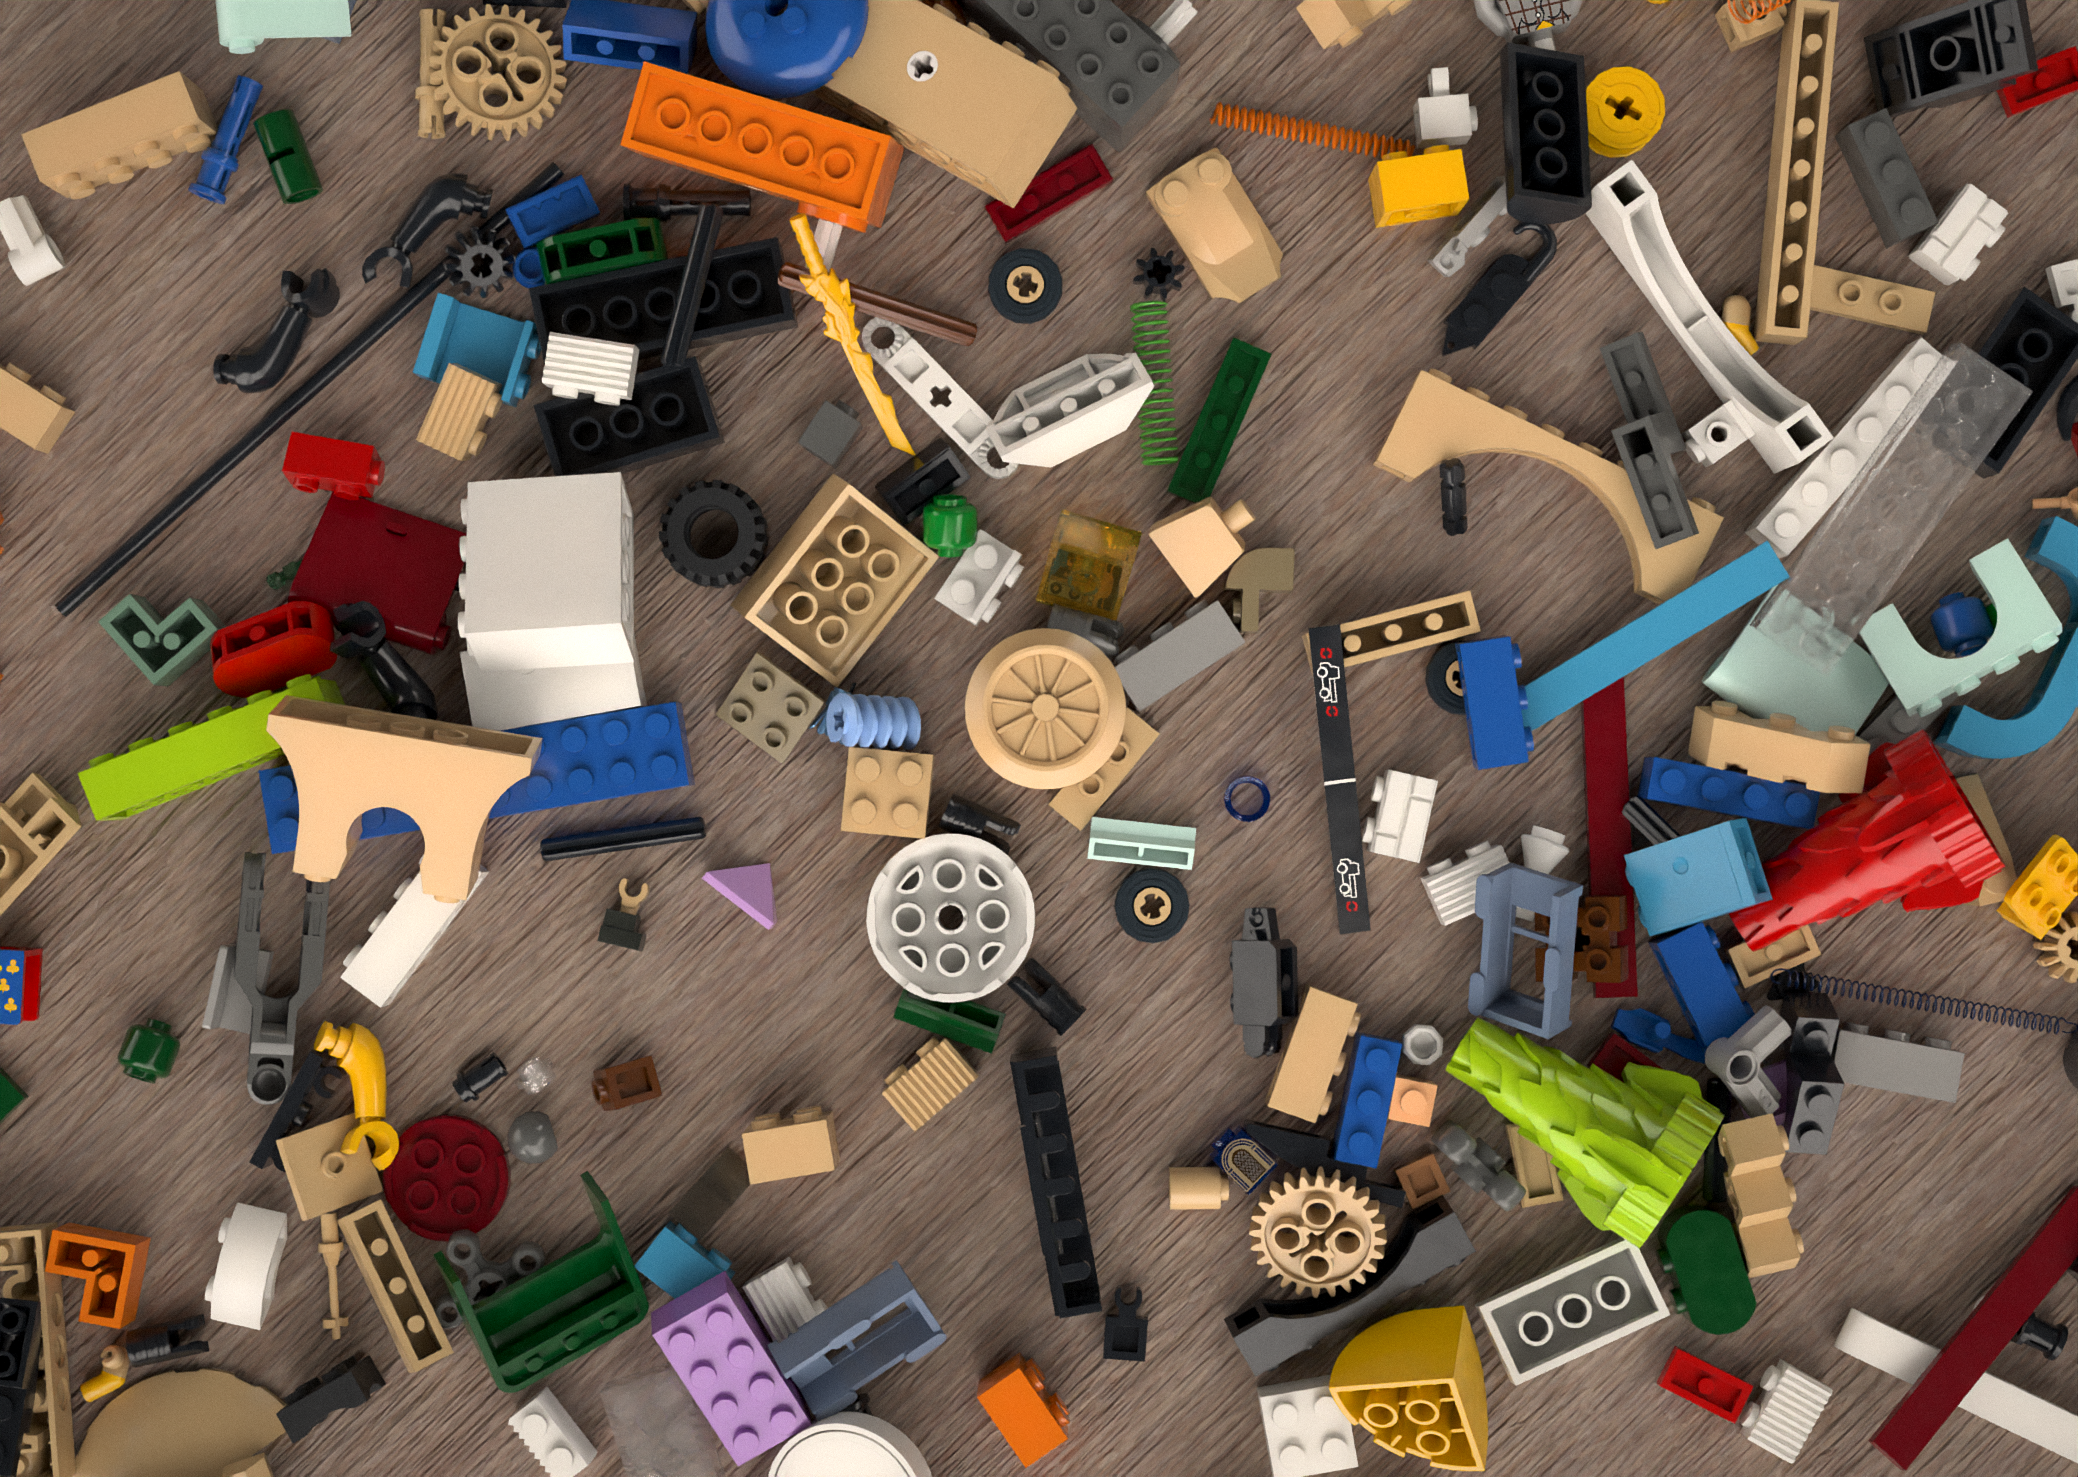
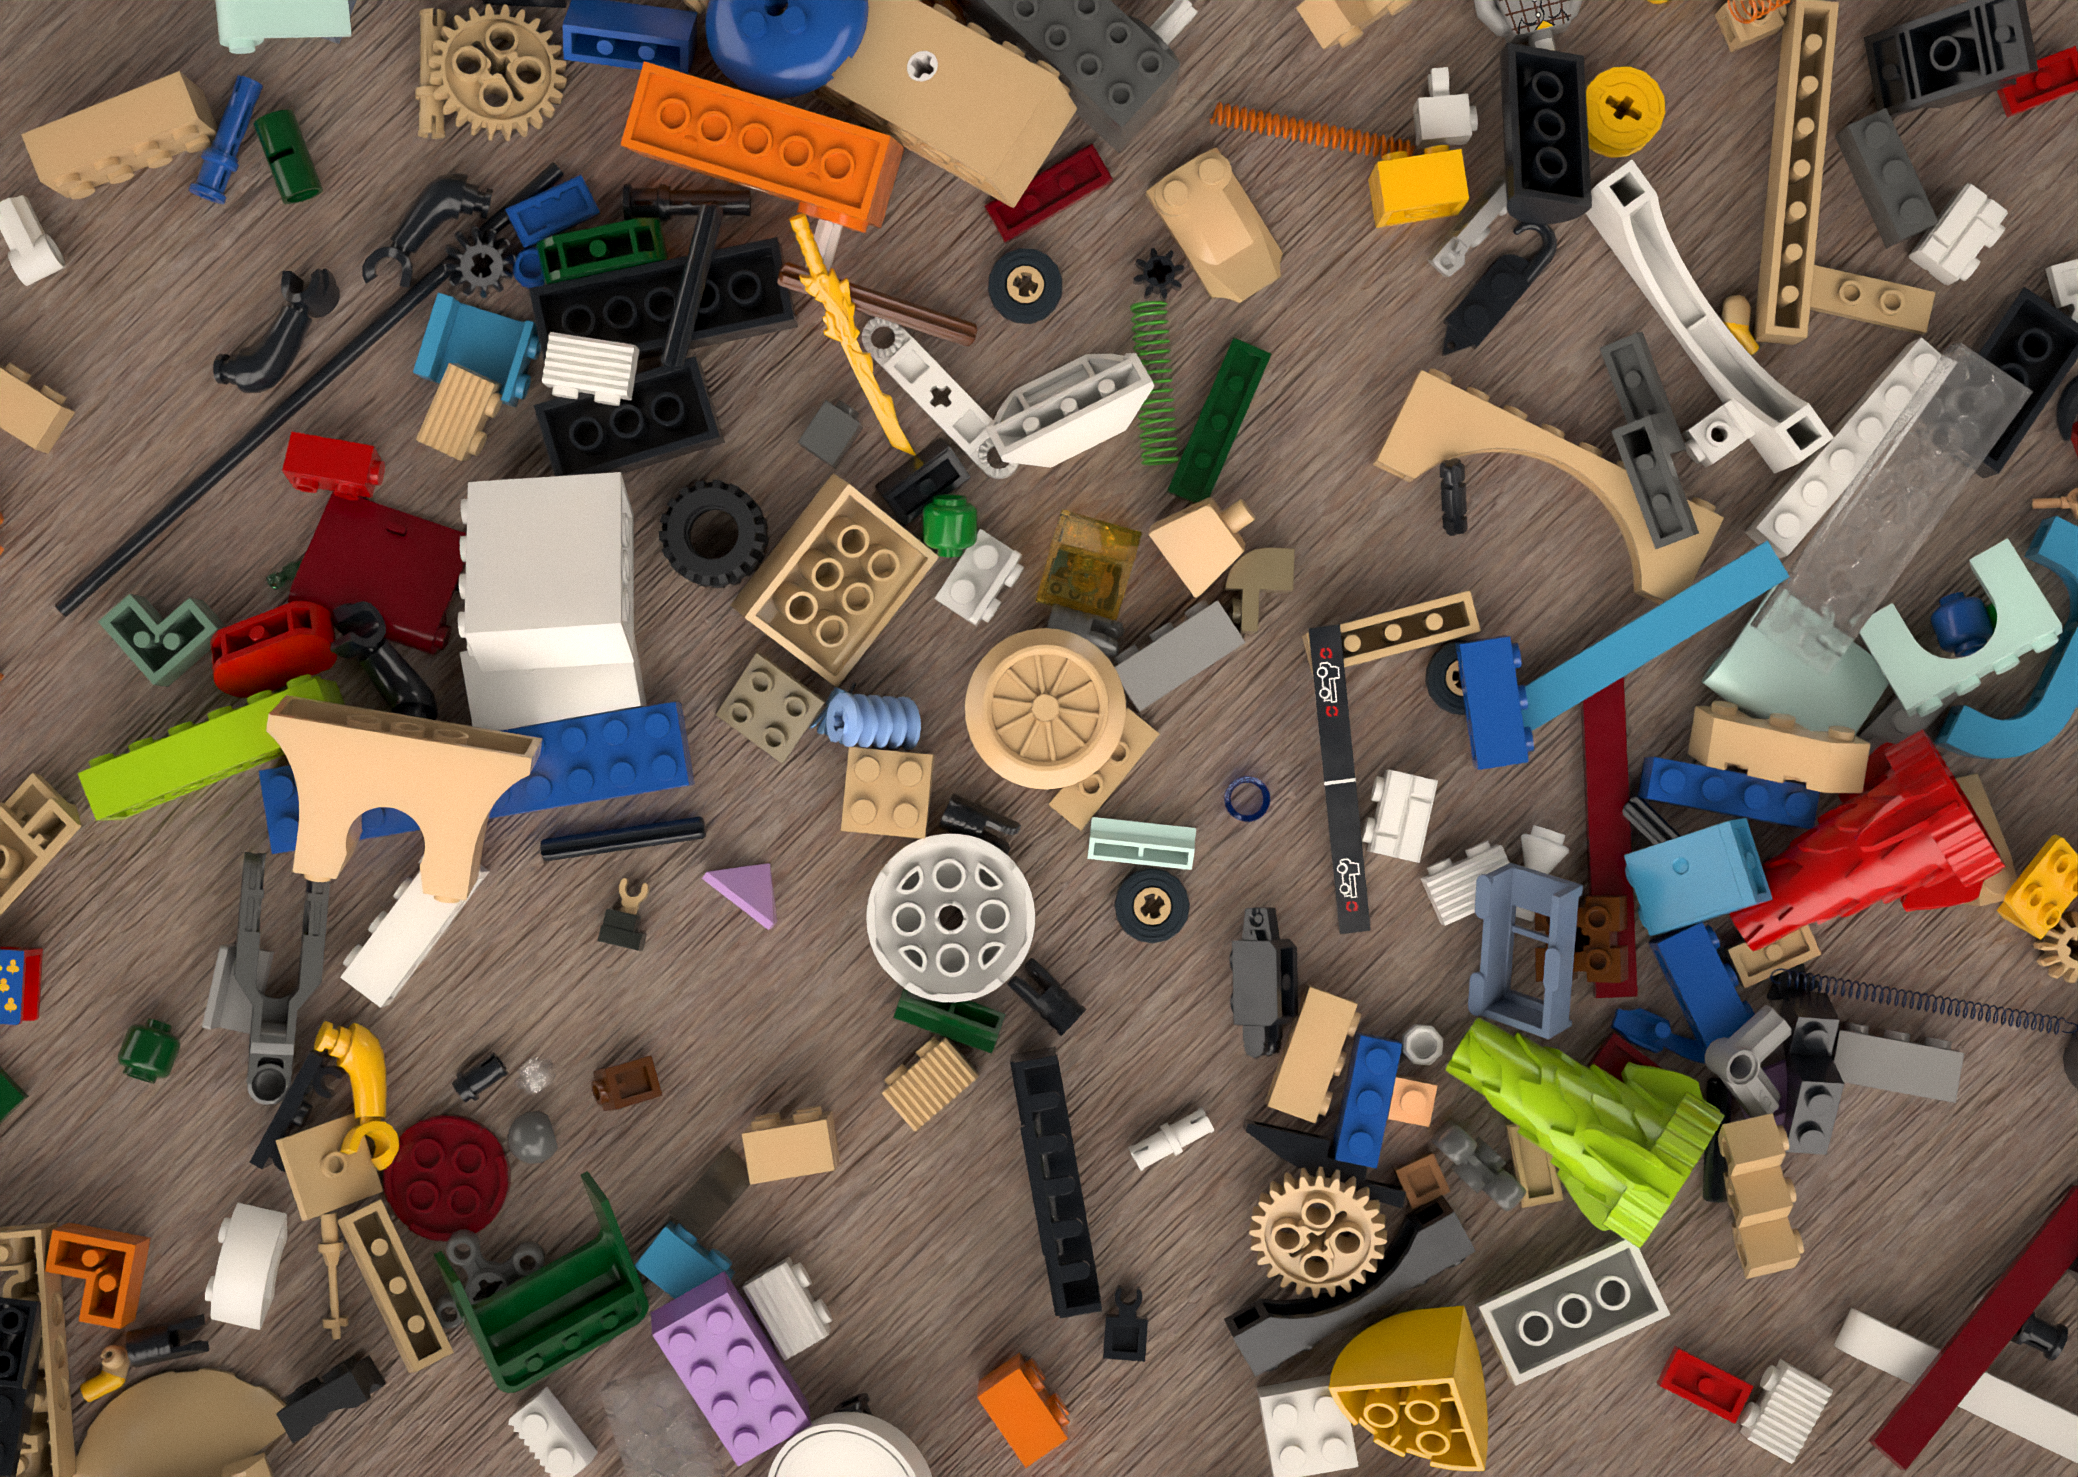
(833, 1382): sand blue piece -> none
(1171, 1139): none -> white pin
(1197, 1188): tan brick -> none
(1242, 1158): brick -> none
(1705, 1269): dark green brick -> none

